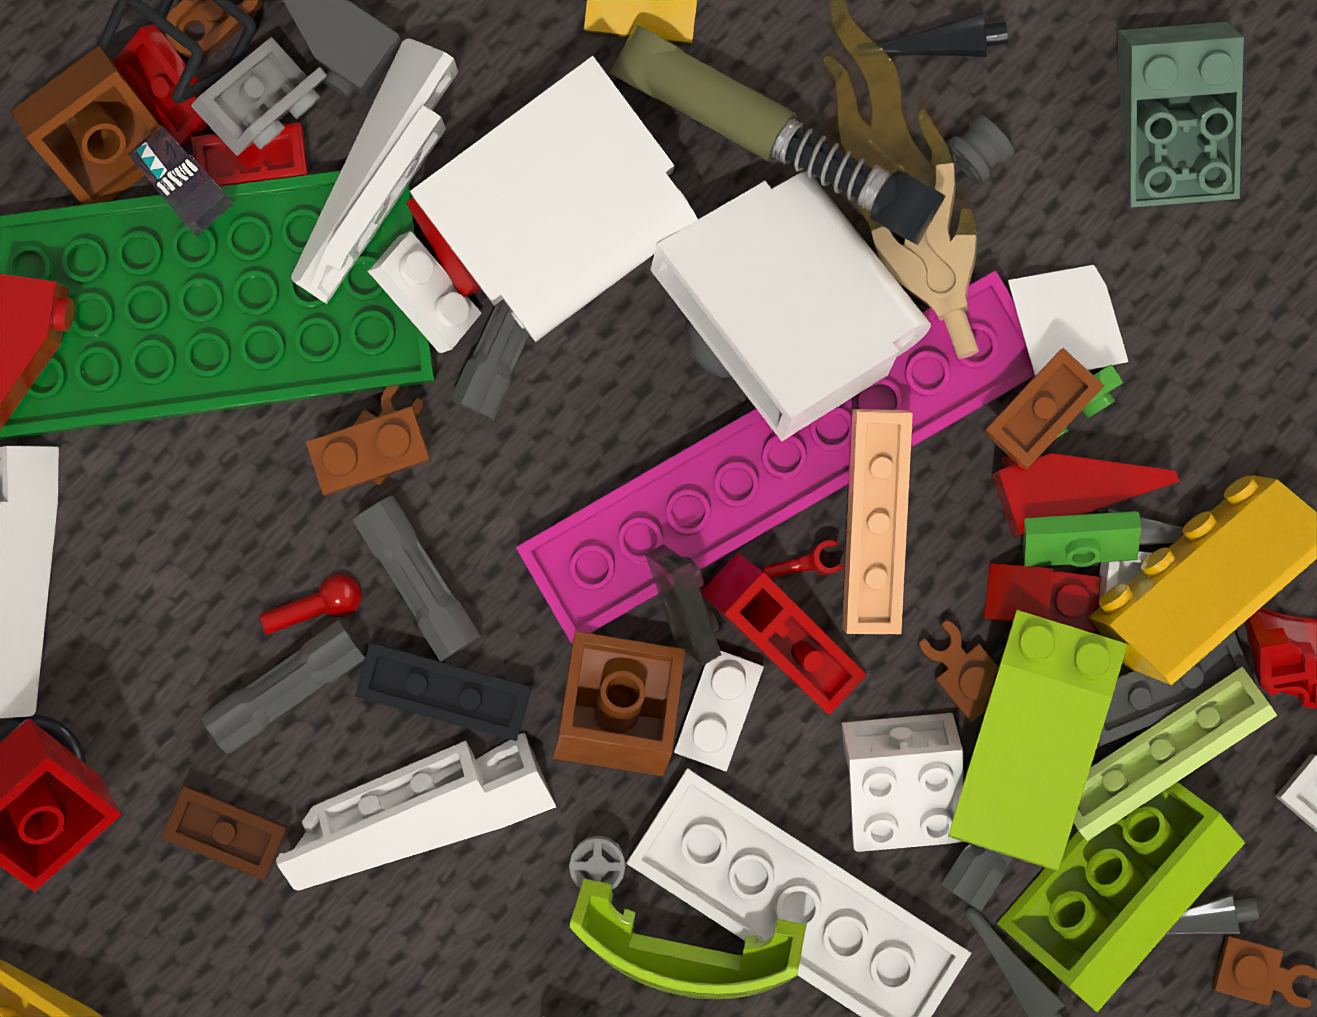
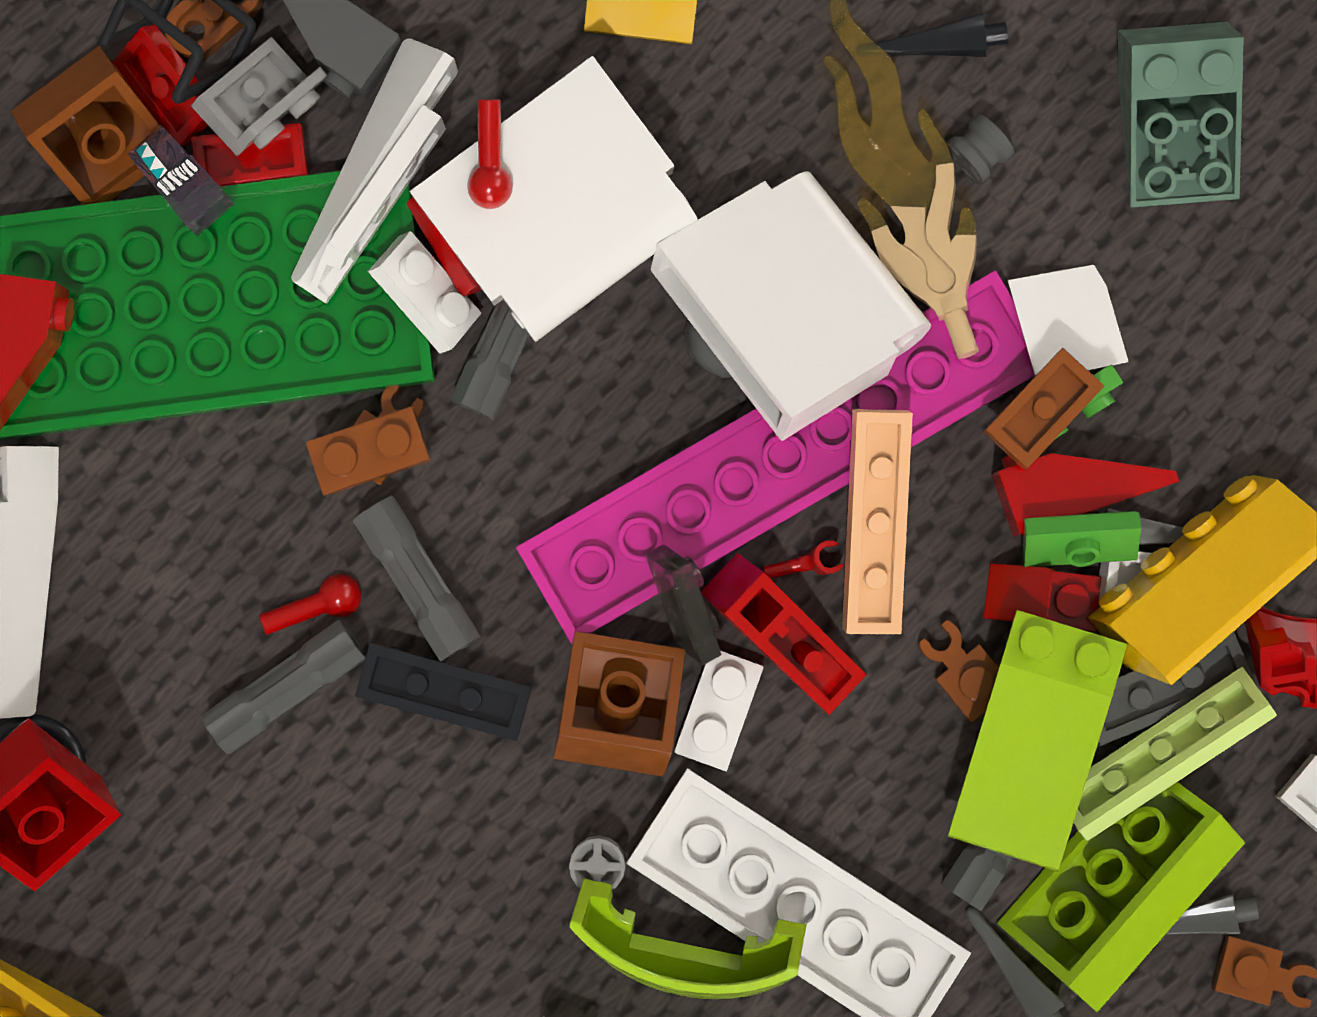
(225, 832): reddish brown plate -> none
(417, 811): white wedge -> none
(489, 182): none -> red bar
(772, 131): piece -> none
(903, 780): white bracket -> none

